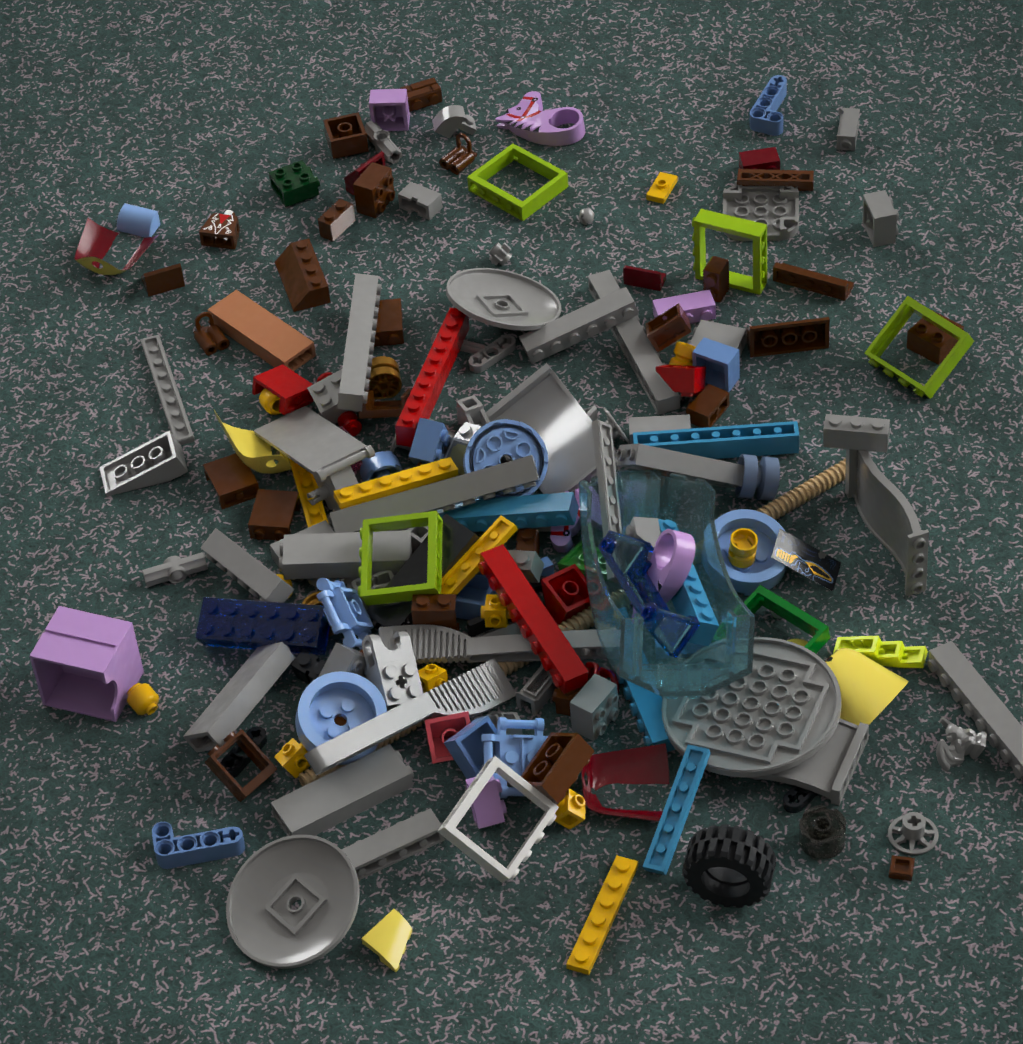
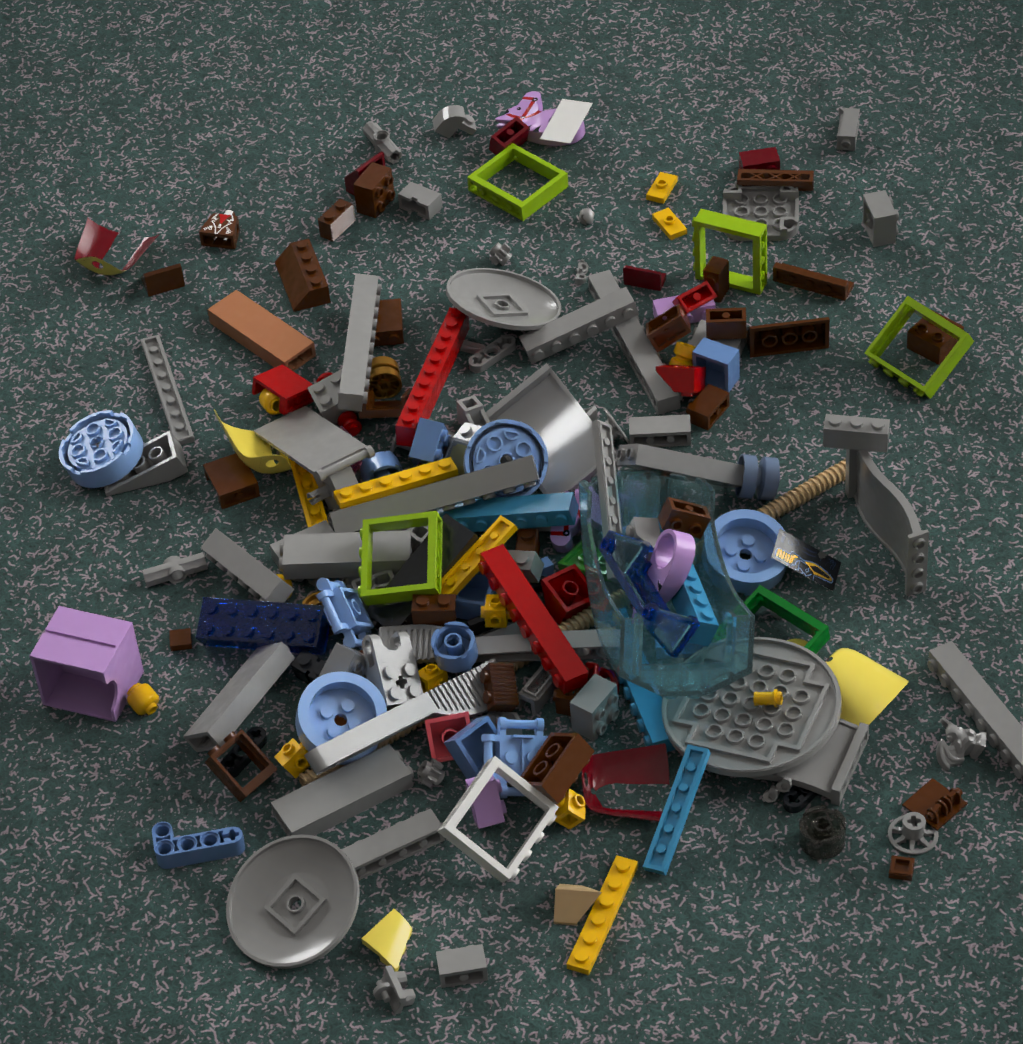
(111, 461): none -> light blue brick
(137, 220): light blue brick -> none
(180, 639): none -> reddish brown tile
(209, 337): reddish brown piece -> none
(273, 514): reddish brown panel -> none
(294, 183): dark green brick -> none
(345, 135): reddish brown brick -> none
(390, 109): lavender brick -> none
(390, 990): none -> light grey hips
(423, 94): reddish brown brick -> none
(431, 772): none -> light grey gear
(454, 647): none -> medium blue brick
(458, 157): reddish brown piece -> none
(462, 965): none -> light grey brick
(499, 687): none -> reddish brown brick
(513, 132): none -> dark red brick
(566, 121): none -> white sticker
(572, 903): none -> tan slope
(581, 271): none -> light grey piece
(669, 223): none -> yellow plate
(684, 517): none -> reddish brown brick
(695, 297): none -> red slope
(726, 323): none -> reddish brown brick
(727, 440): dark azure brick -> none
(729, 866): black tyre -> none
(742, 548): yellow wheel -> none
(764, 113): medium blue beam -> none
(768, 698): none -> yellow pin
(772, 794): none -> light grey piece
(885, 652): neon yellow slope -> none
(936, 803): none -> reddish brown hinge

